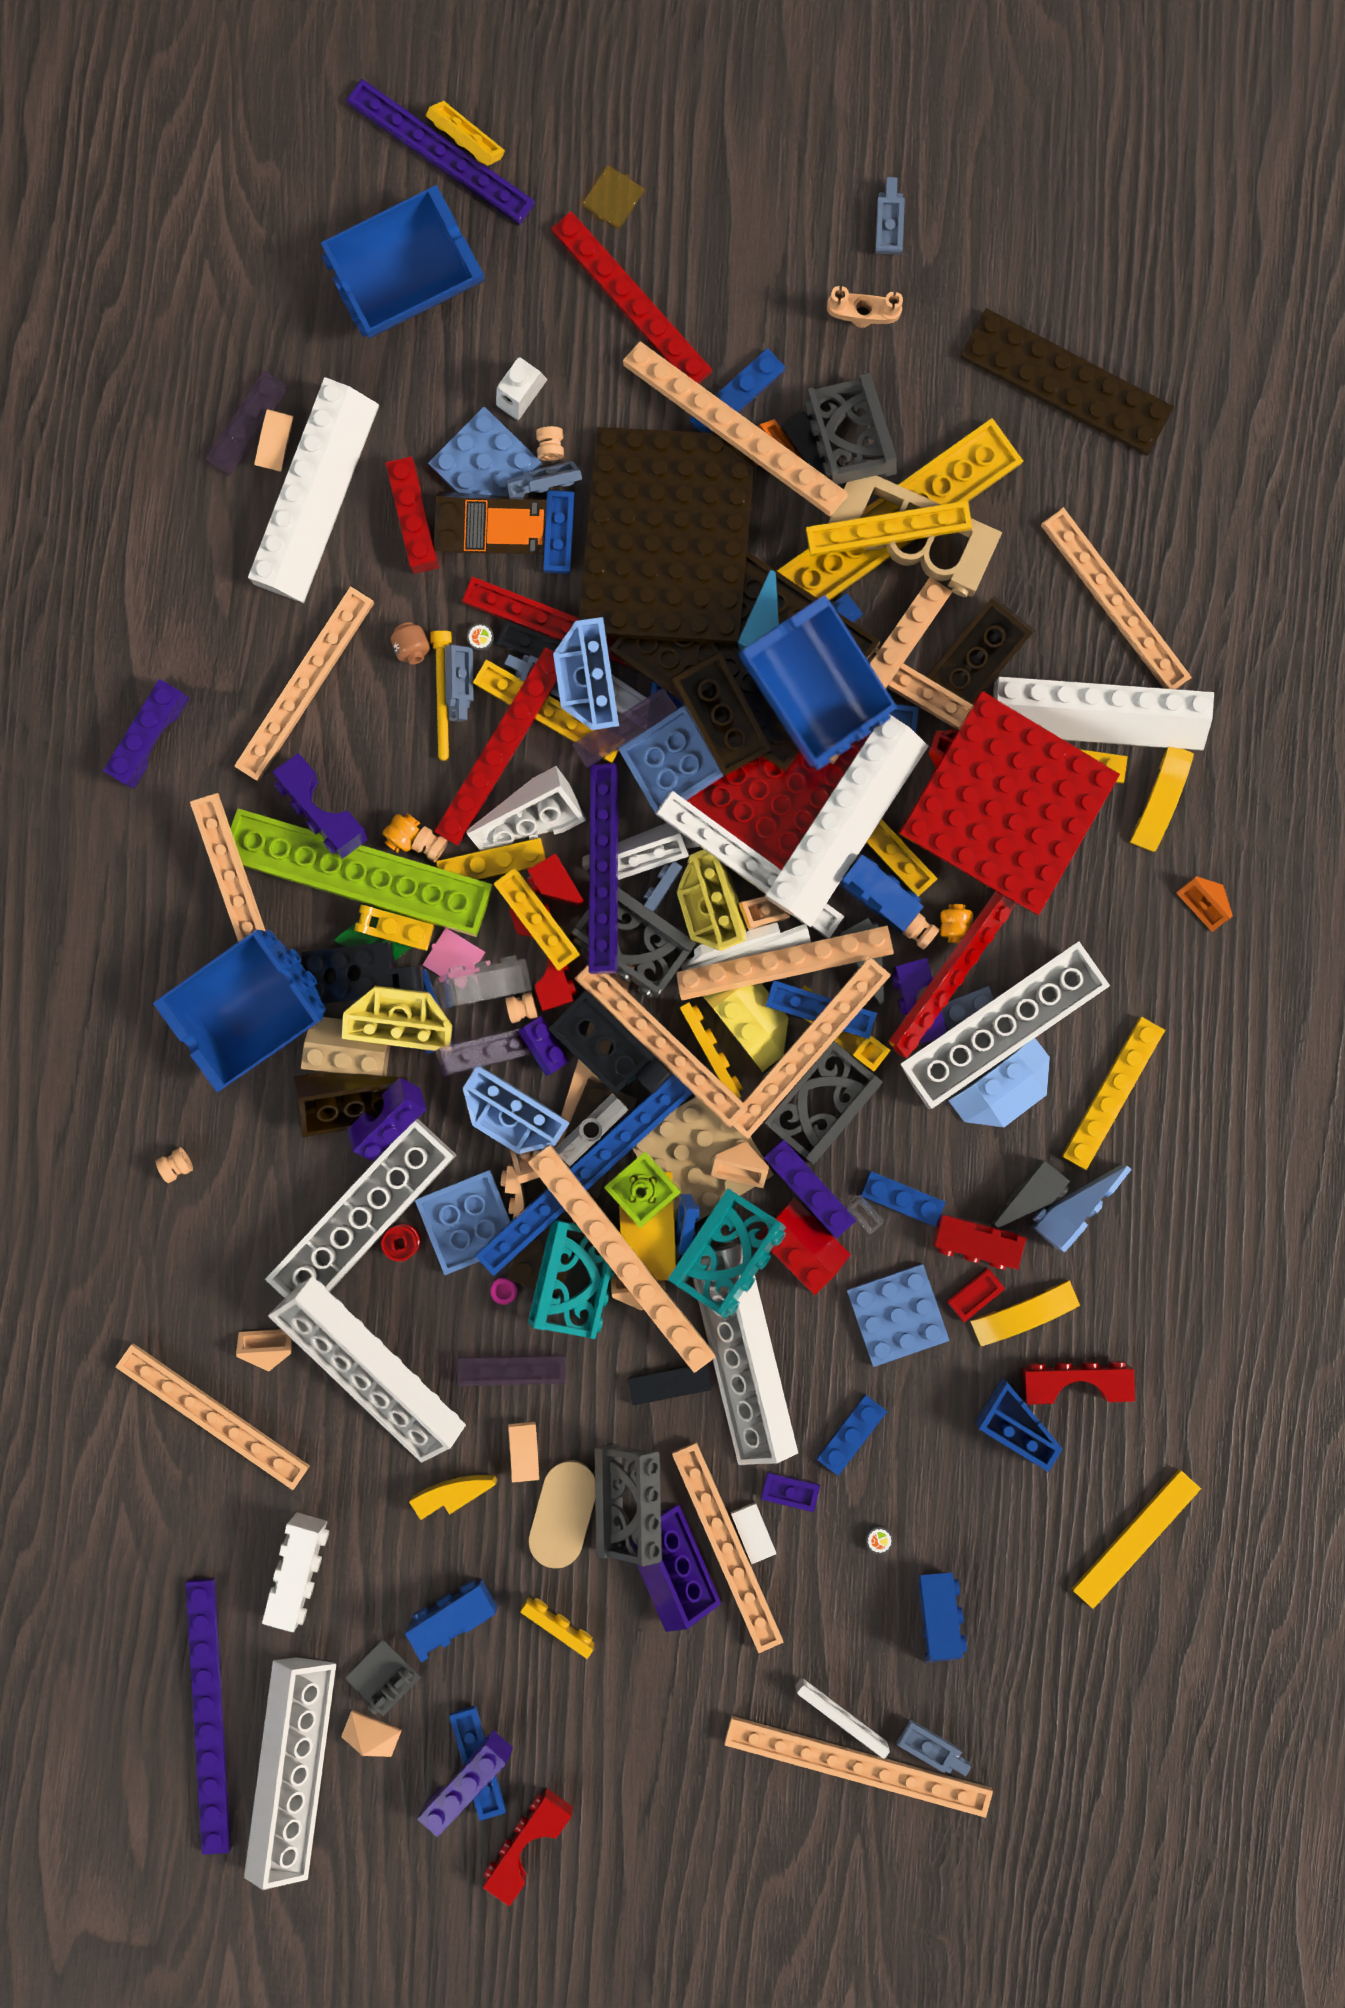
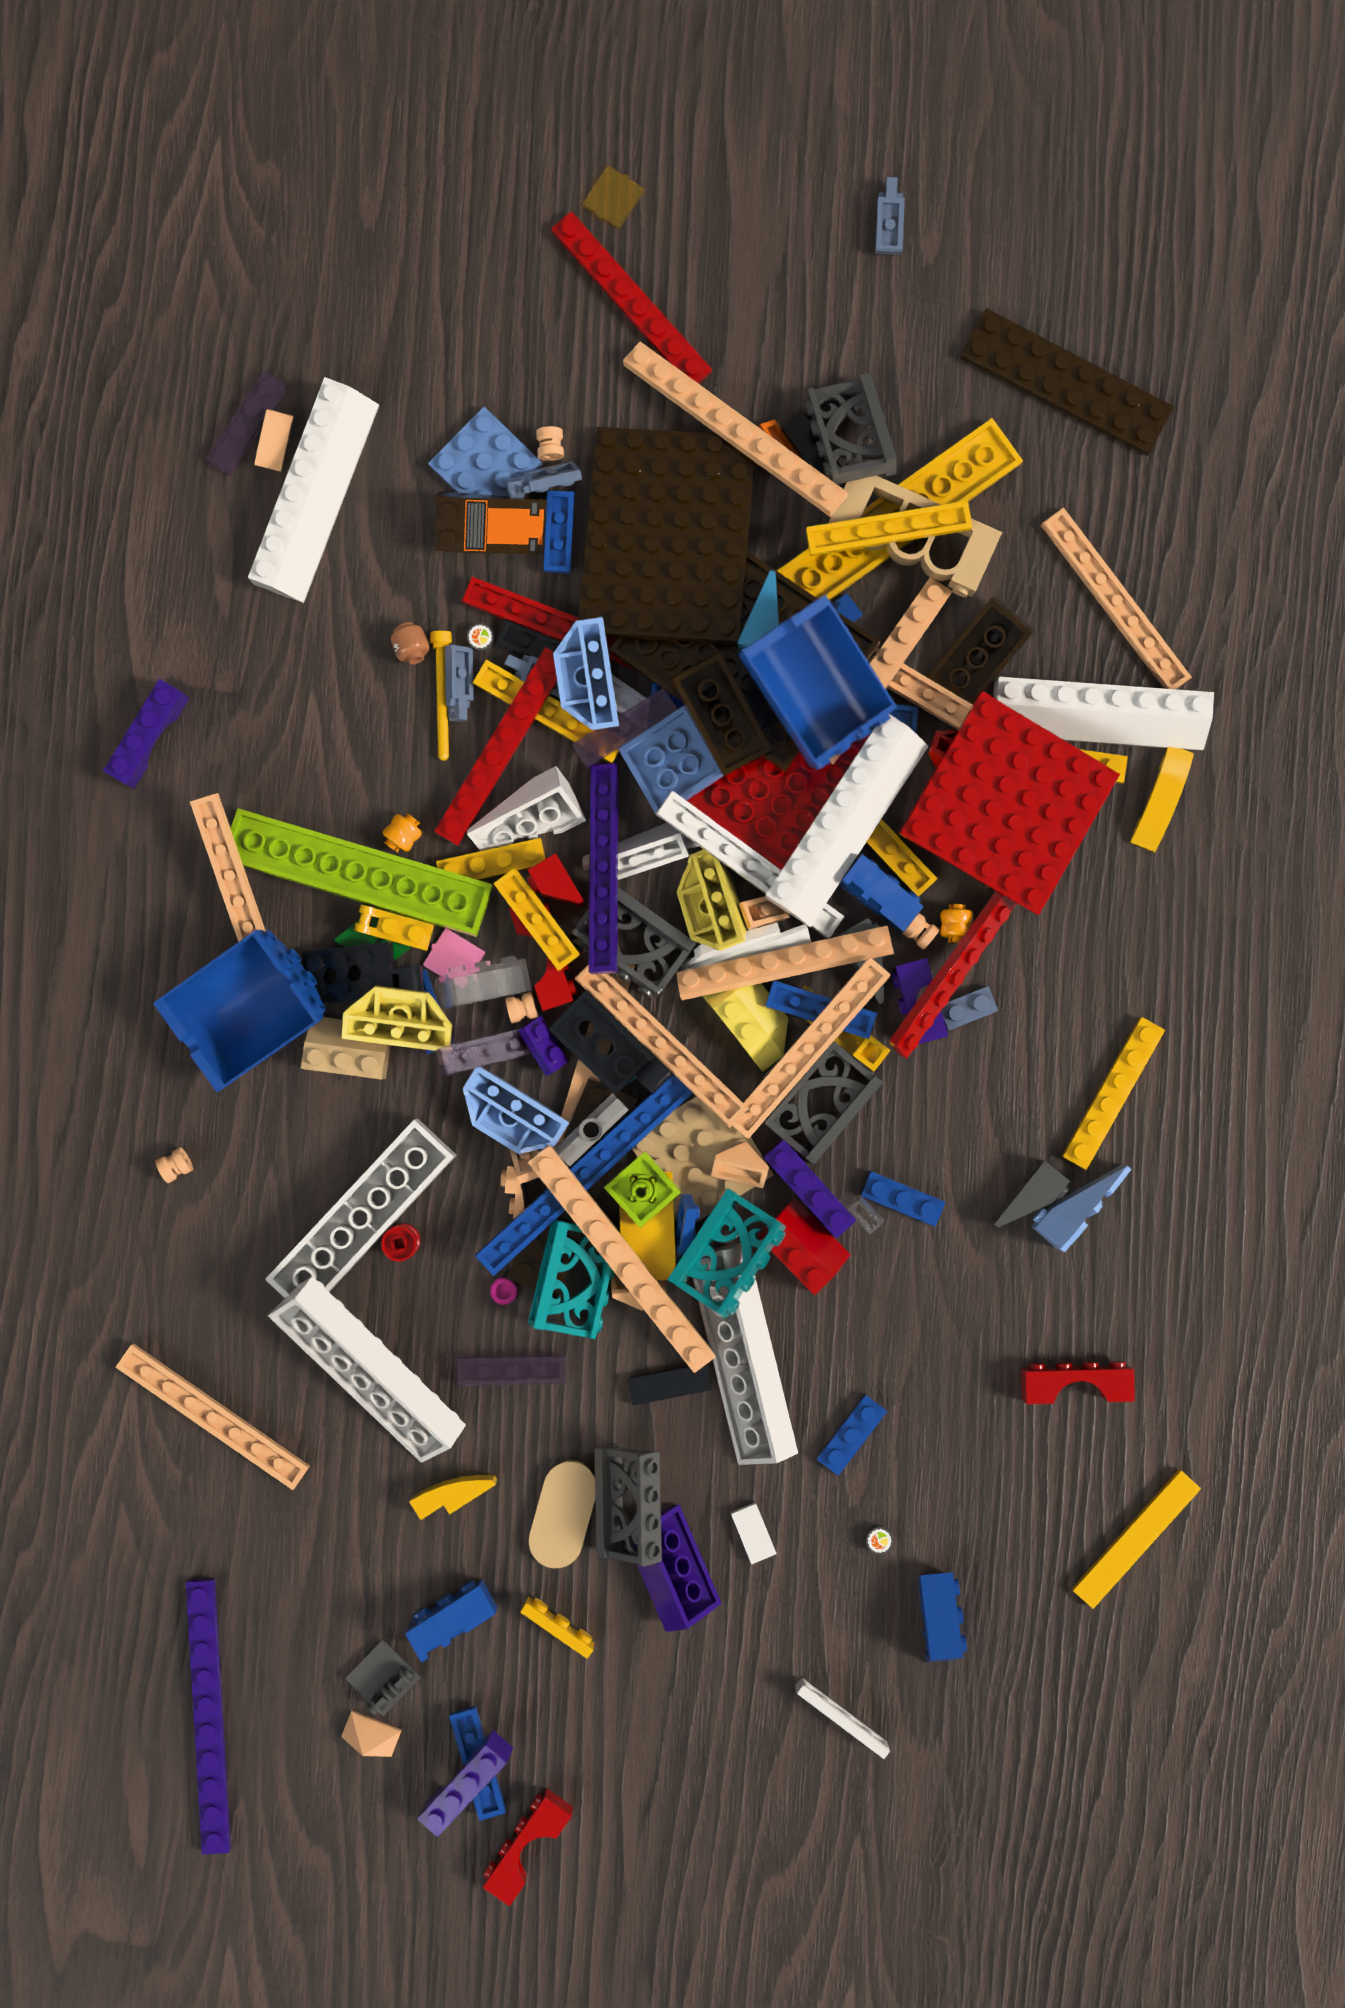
(264, 1347): light nougat slope -> none
(289, 1772): white slope -> none
(295, 1572): white wedge -> none
(304, 684): light nougat plate -> none
(336, 1100): dark brown slope -> none
(339, 830): dark purple arch -> none
(401, 262): blue cylinder -> none
(401, 1108): dark purple arch -> none
(412, 515): red arch -> none
(429, 844): light nougat wheel -> none
(440, 152): dark purple tile -> none
(463, 1219): medium blue plate -> none
(465, 133): yellow plate -> none
(520, 386): white torso -> none
(523, 1451): light nougat slope -> none
(668, 876): sand blue plate -> none
(706, 1040): yellow plate -> none
(727, 1547): light nougat plate -> none
(747, 385): blue plate -> none
(790, 1491): dark purple plate -> none
(858, 1766): light nougat plate -> none
(882, 310): light nougat connector -> none
(897, 1315): medium blue plate -> none
(932, 1749): sand blue hinge -> none
(975, 1294): red tile -> none
(978, 1242): red wedge -> none
(1004, 1025): white slope -> none
(1005, 1088): light blue wedge -> none
(1015, 1426): blue wedge -> none
(1025, 1314): yellow slope -> none
(1207, 901): orange slope -> none

